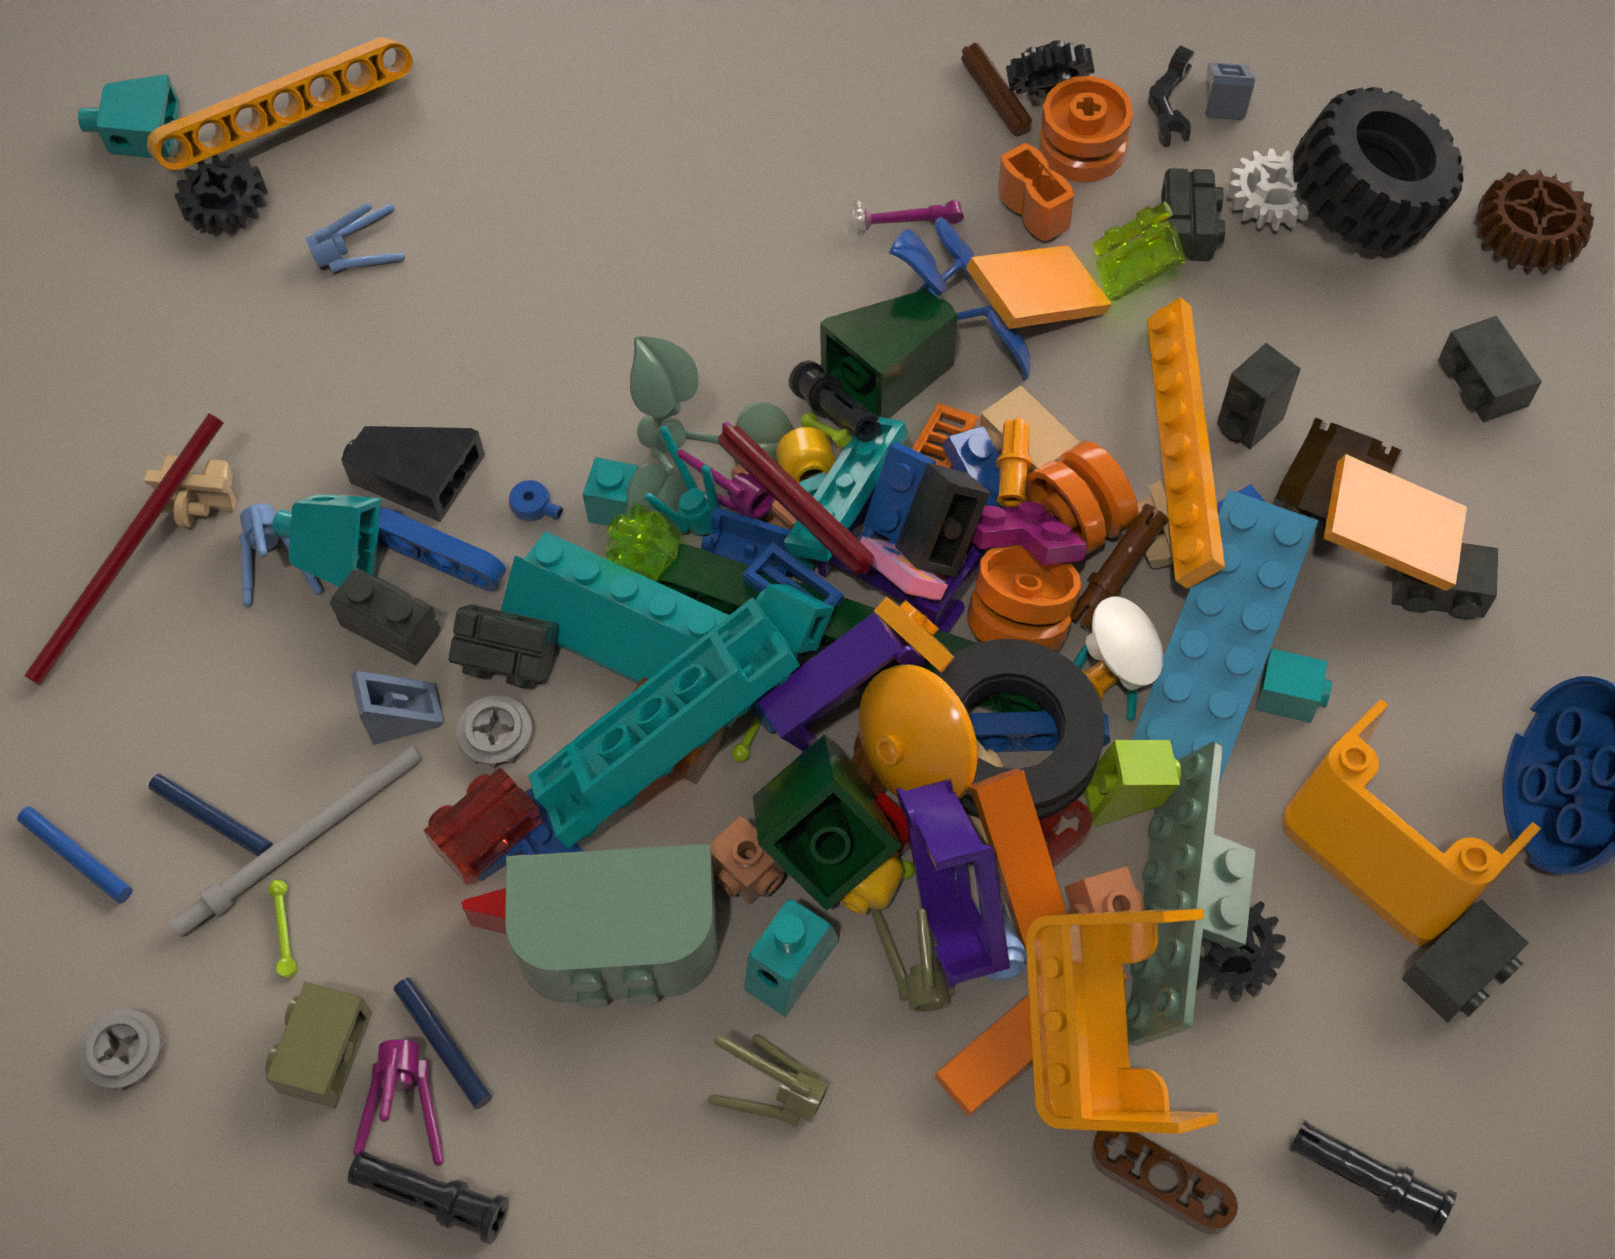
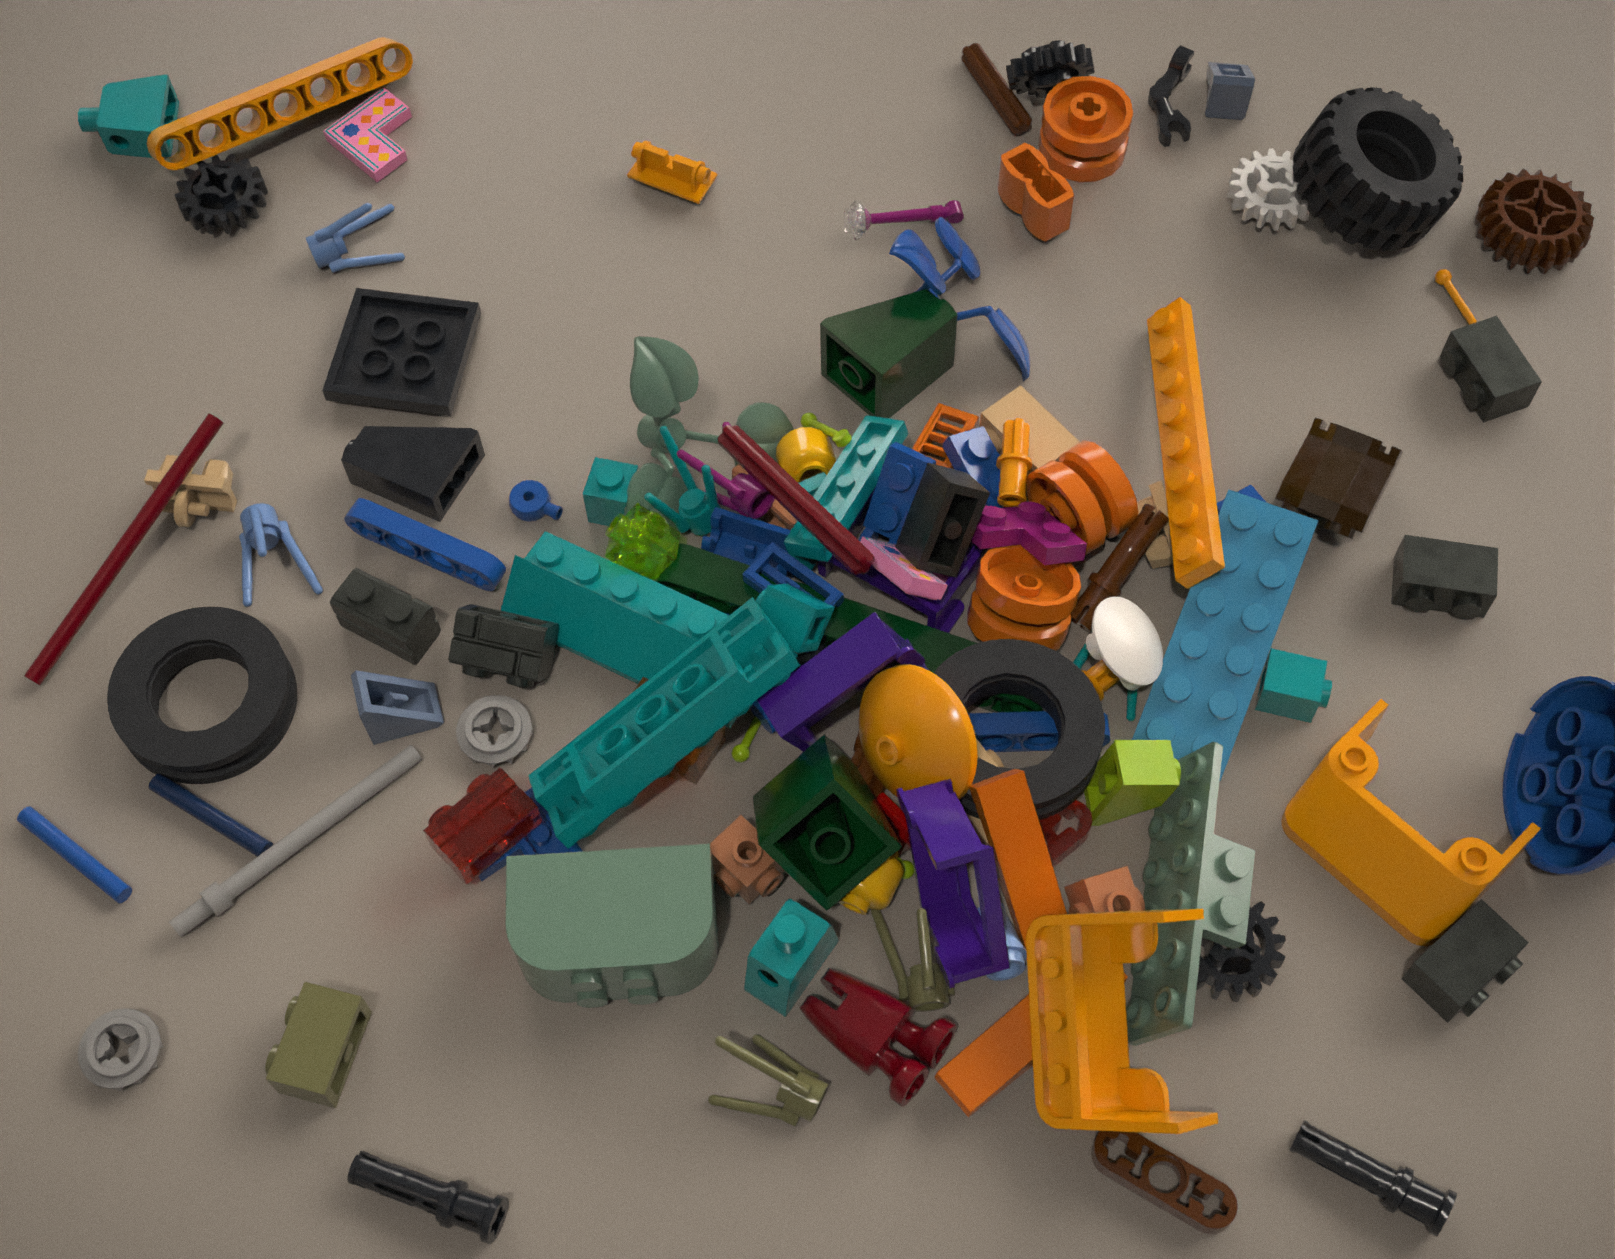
(161, 654): none -> black tyre
(286, 966): lime hinge -> none
(331, 535): teal torso -> none
(364, 132): none -> bright pink tile
(395, 1070): magenta plant -> none
(402, 351): none -> black plate
(442, 1043): dark blue bar -> none
(487, 911): red slope -> none
(669, 173): none -> light orange hinge
(826, 395): black pin -> none
(868, 1023): none -> dark red piece
(916, 631): light orange wing -> none
(1038, 286): light orange tile -> none
(1142, 259): clear neon green plate -> none
(1194, 209): pearl dark grey brick -> none
(1257, 396): pearl dark grey brick -> none
(1395, 522): tile -> none
(1444, 277): none -> light orange hinge

